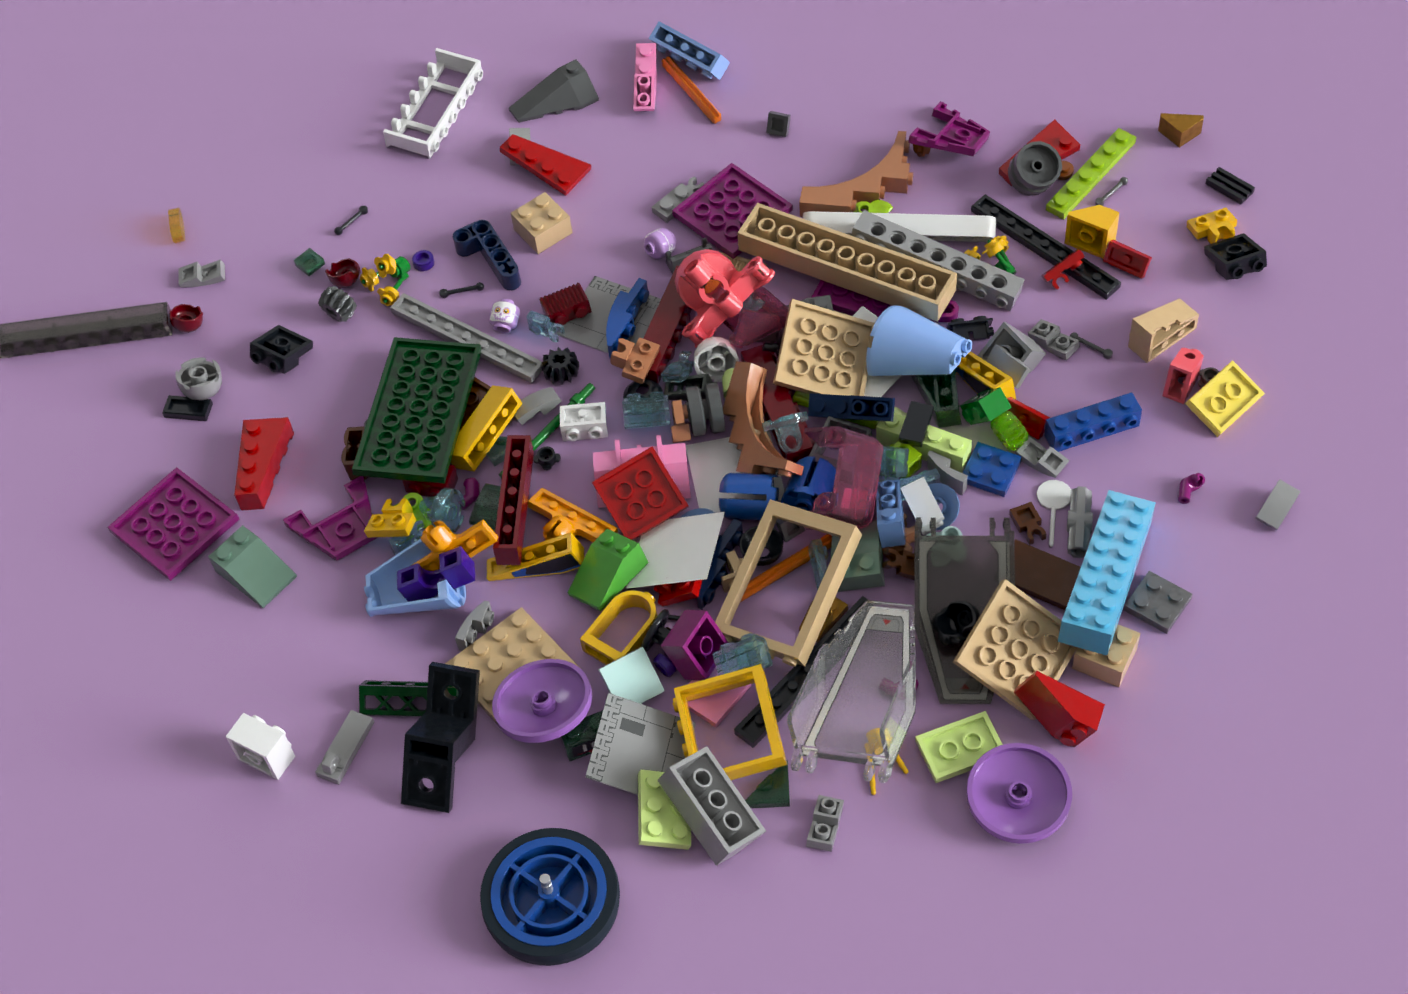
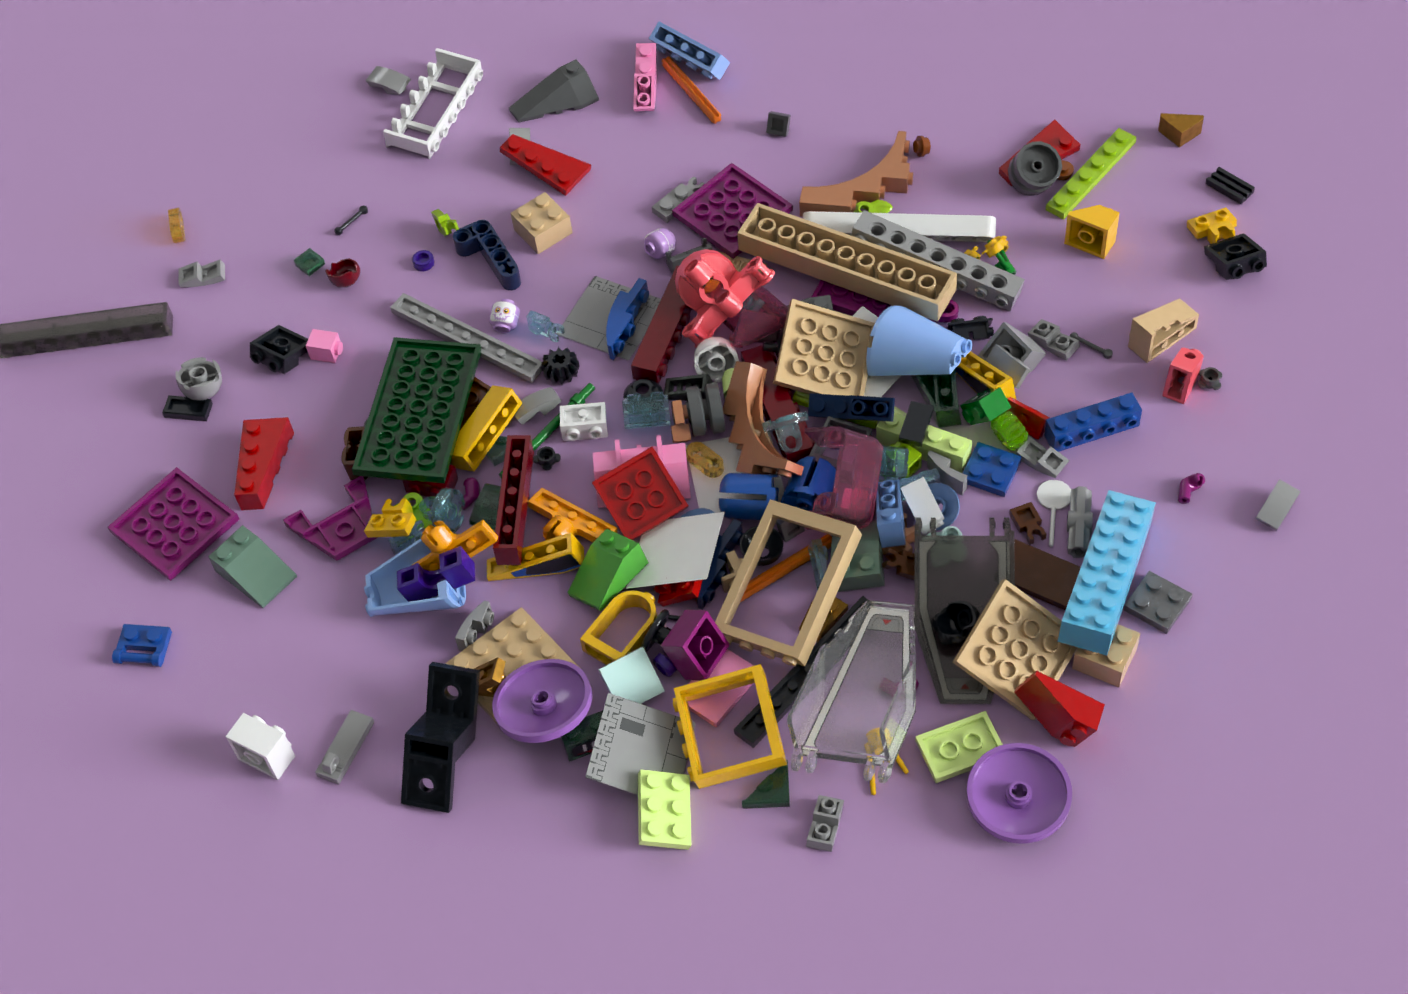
(142, 639): none -> blue plate
(186, 318): dark red hair -> none
(324, 346): none -> bright pink brick
(337, 304): dark grey gear -> none
(386, 265): yellow plant -> none
(388, 79): none -> light grey slope
(394, 688): dark green fence -> none
(443, 222): none -> lime plate
(444, 293): black hinge -> none
(491, 676): none -> pearl gold slope
(550, 896): blue wheel -> none
(566, 304): dark red brick -> none
(635, 359): nougat plate -> none
(678, 370): clear light blue plate -> none
(702, 462): none -> clear yellow beam
(711, 805): light grey slope -> none
(746, 653): clear light blue brick -> none
(957, 135): magenta wing -> none
(1045, 246): black tile -> none
(1071, 261): red plate -> none
(1100, 201): dark grey hinge -> none
(1127, 259): red plate -> none
(1224, 398): light yellow tile -> none

